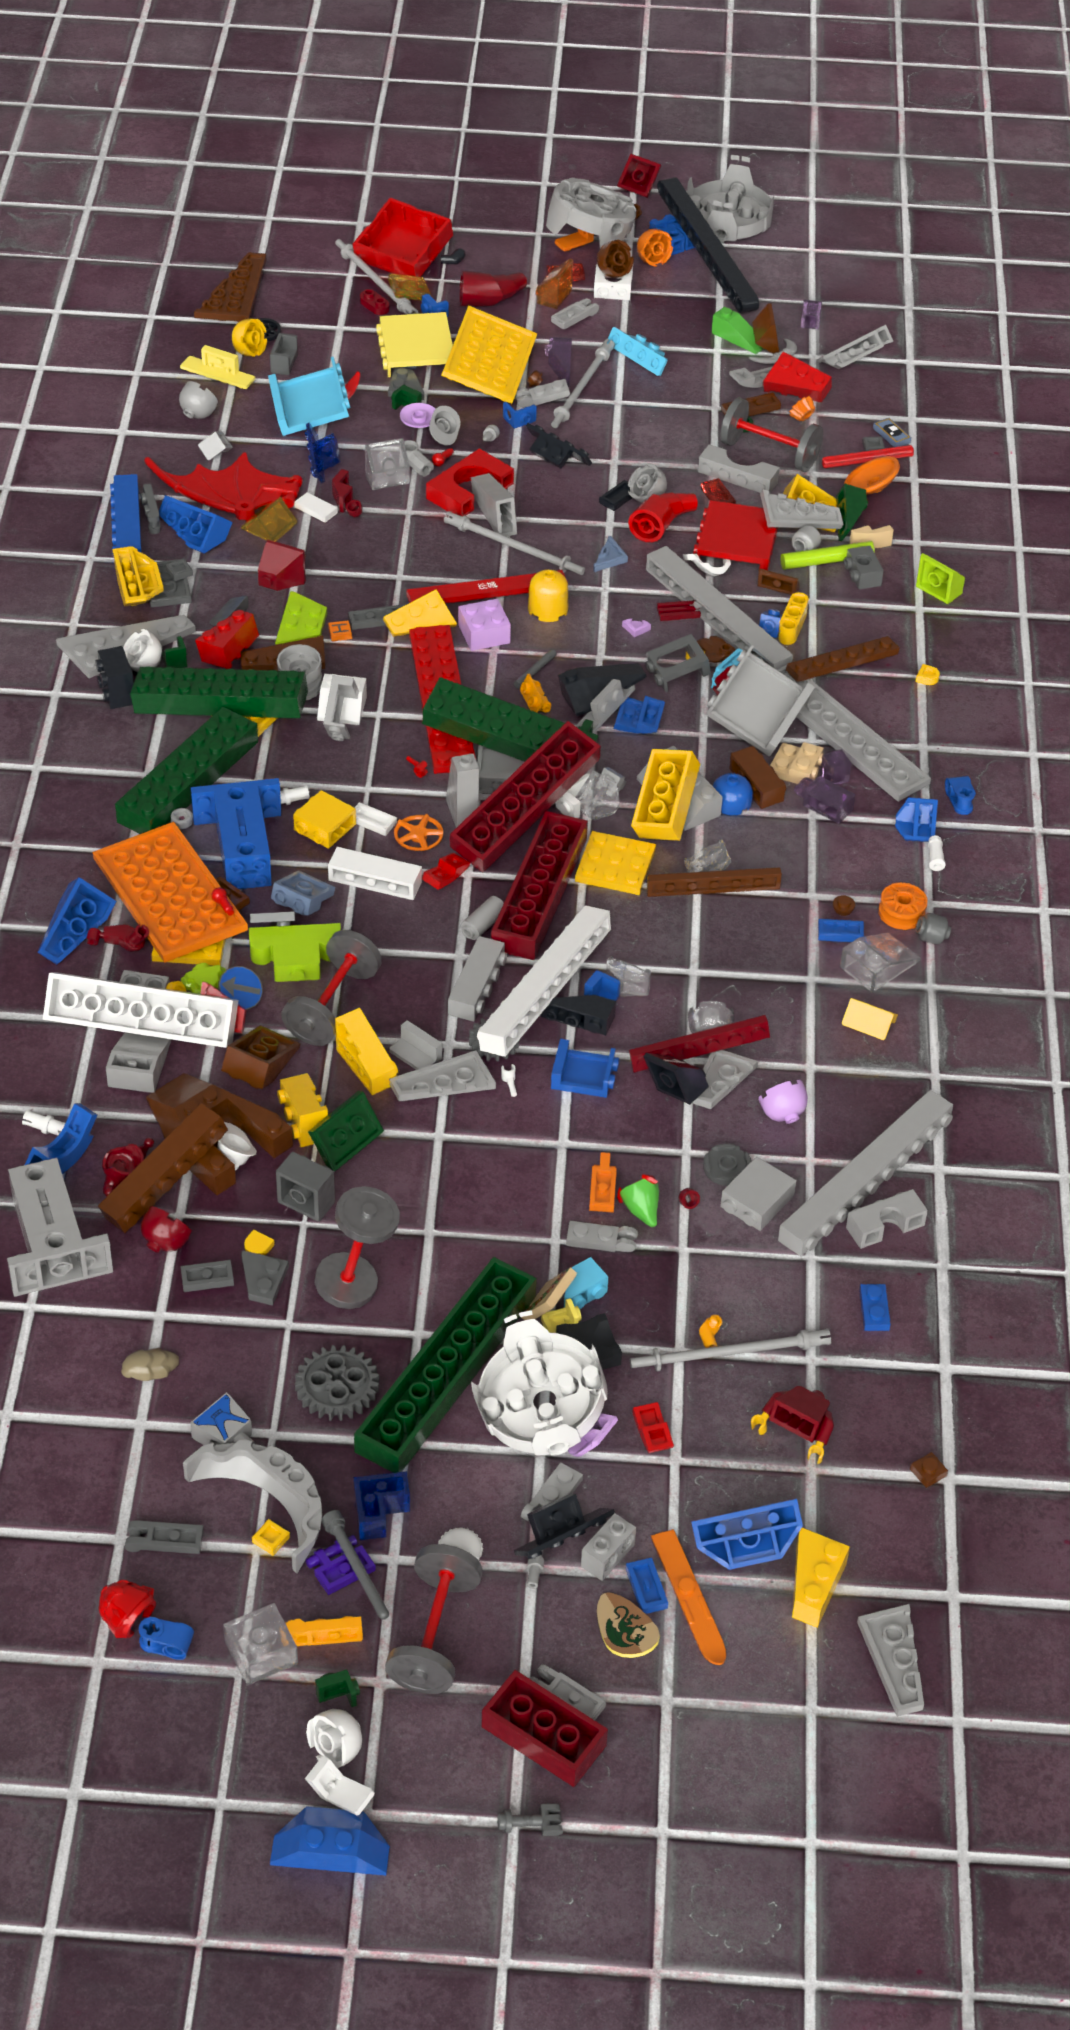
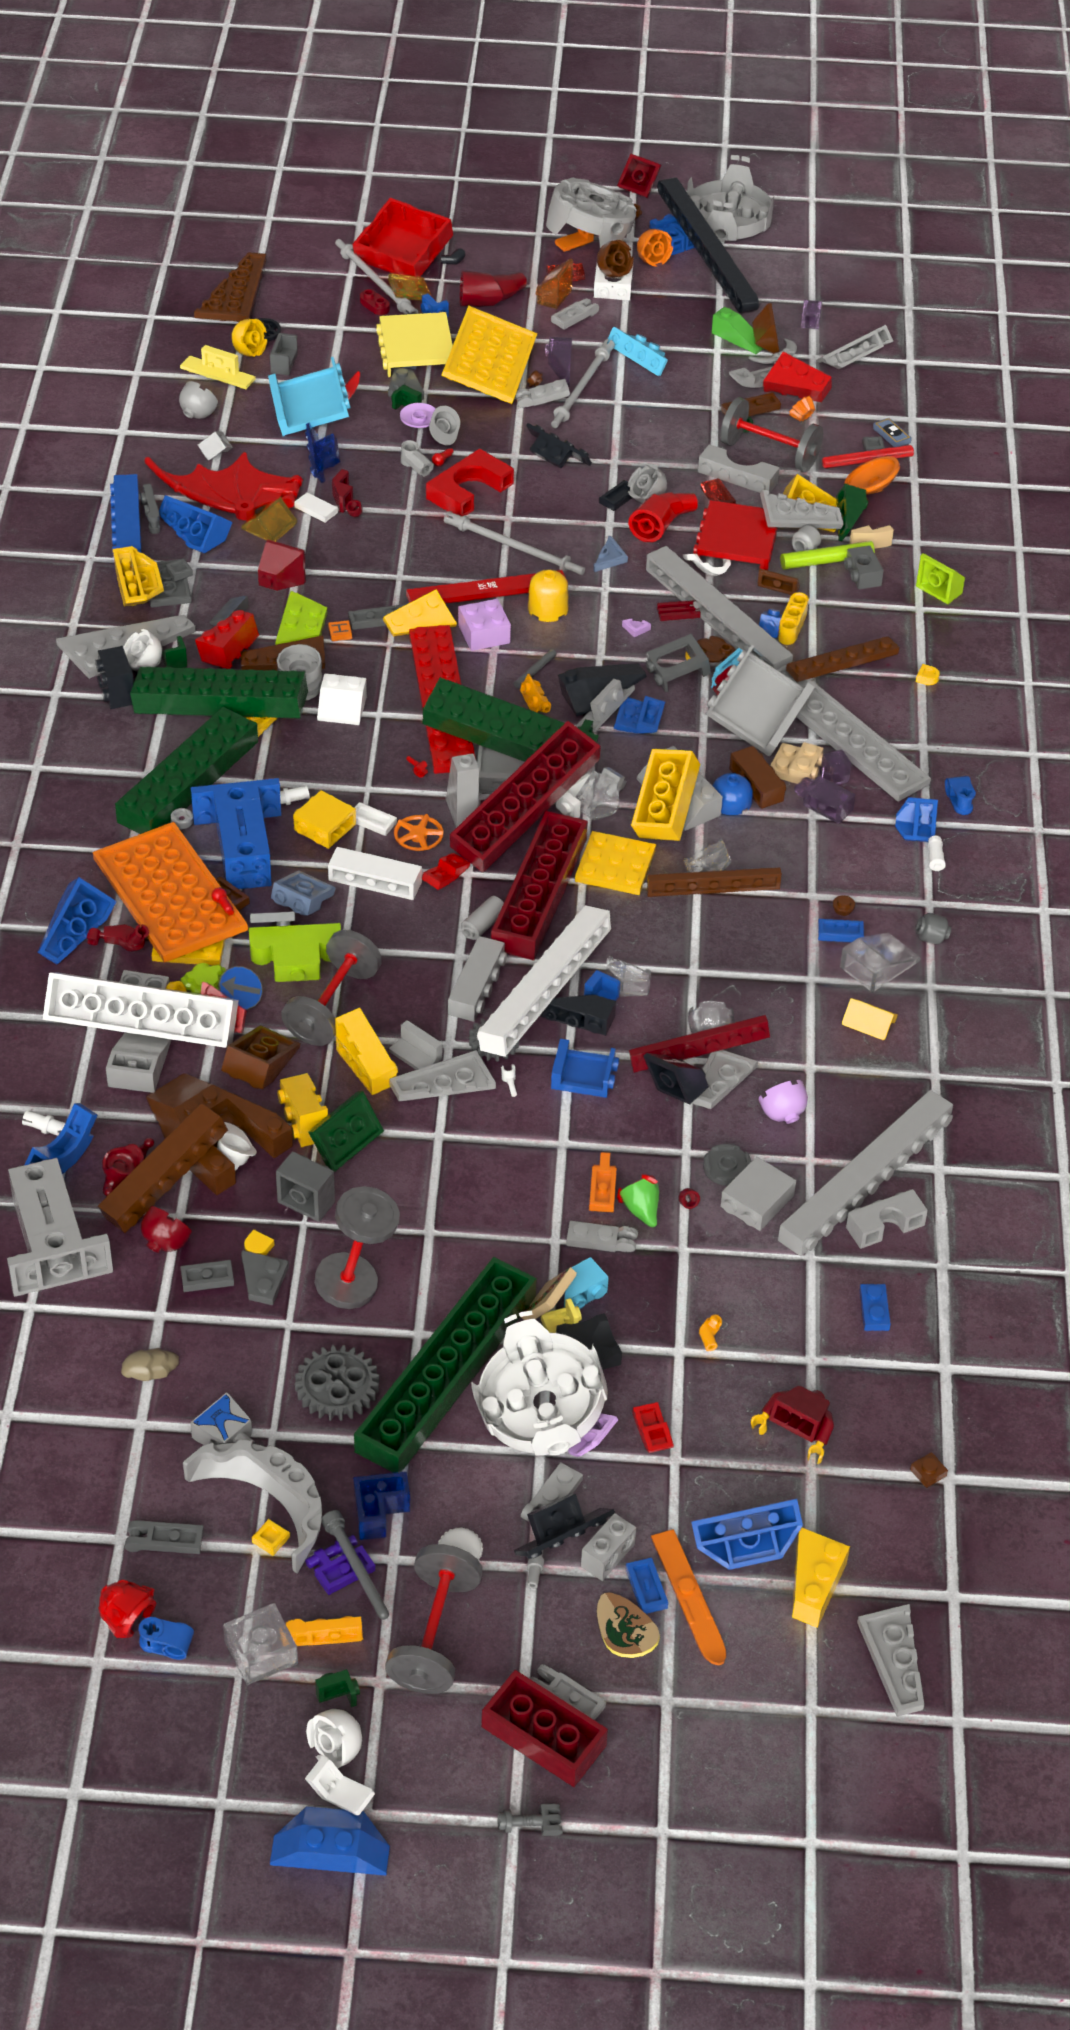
(339, 688): light grey panel -> none
(387, 464): clear slope -> none
(490, 433): light grey bar -> none
(495, 504): light grey slope -> none
(519, 417): blue bracket -> none
(802, 1340): light grey bar -> none
(902, 905): orange wheel -> none

